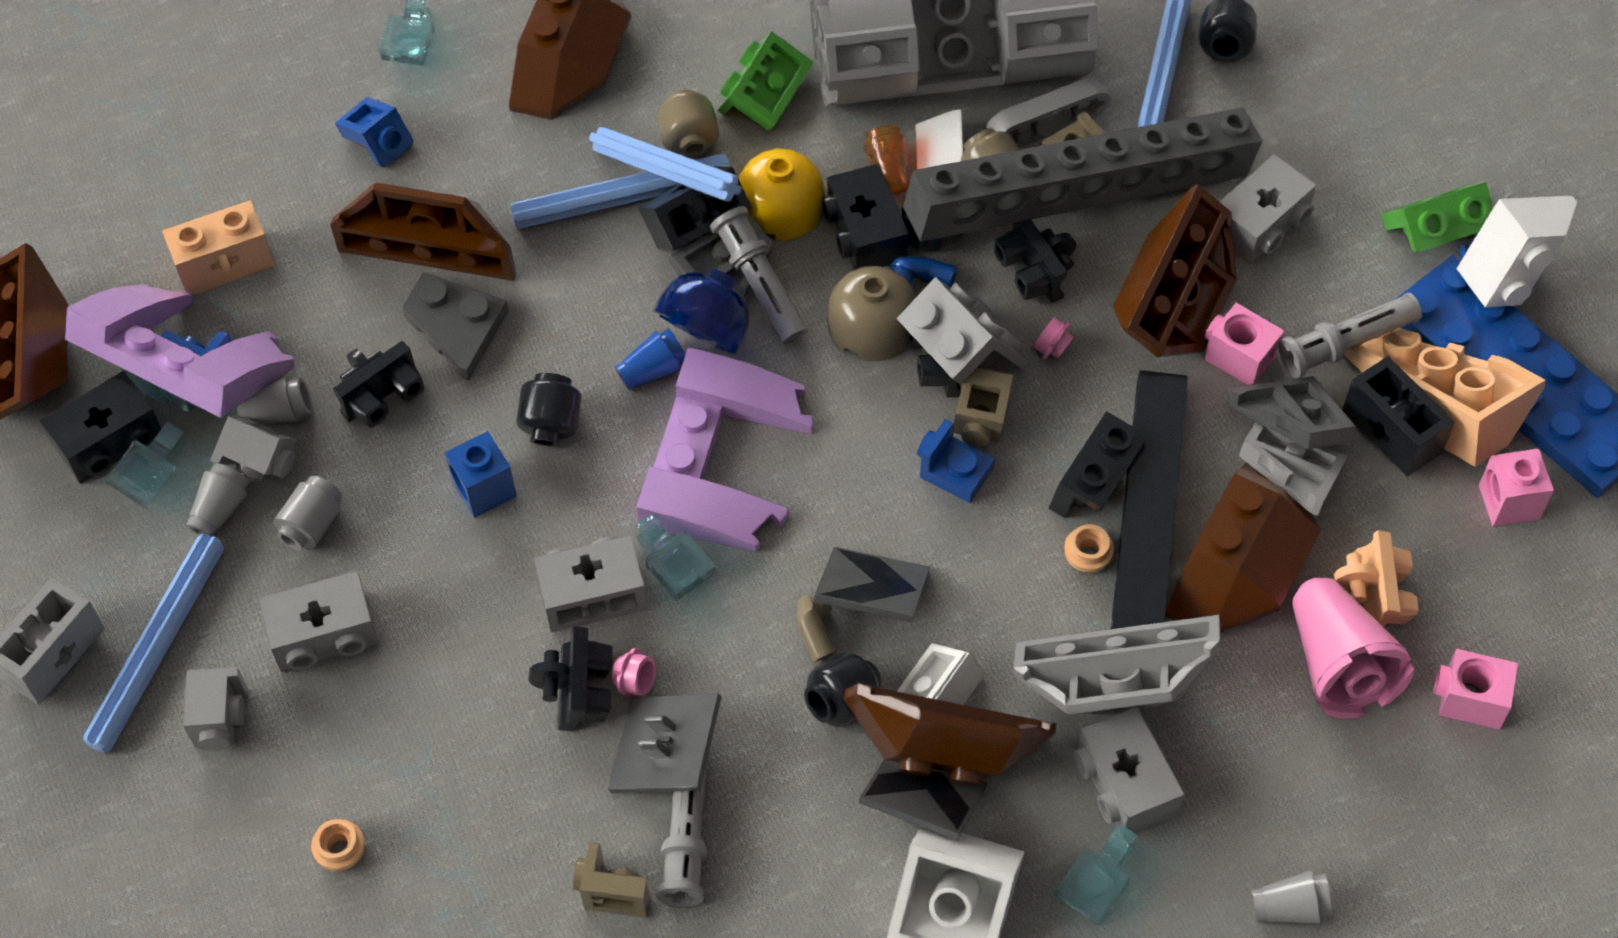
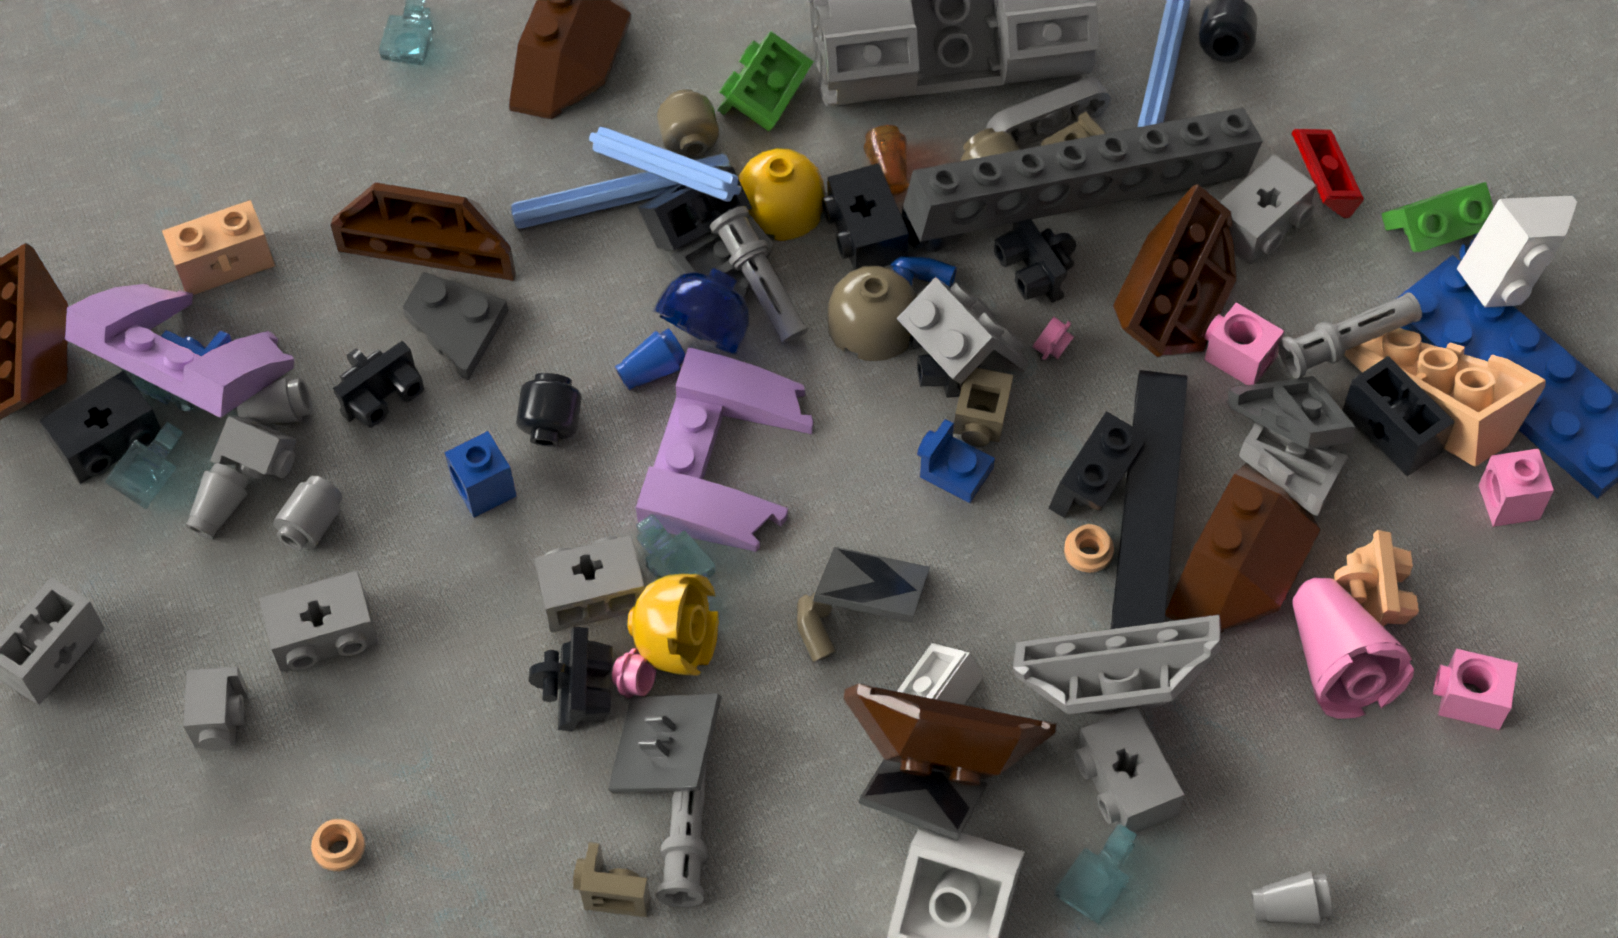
(153, 643): light blue axle -> none
(377, 128): blue bracket -> none
(675, 623): none -> yellow cylinder
(828, 683): black head -> none
(939, 140): white slope -> none
(1329, 170): none -> red slope

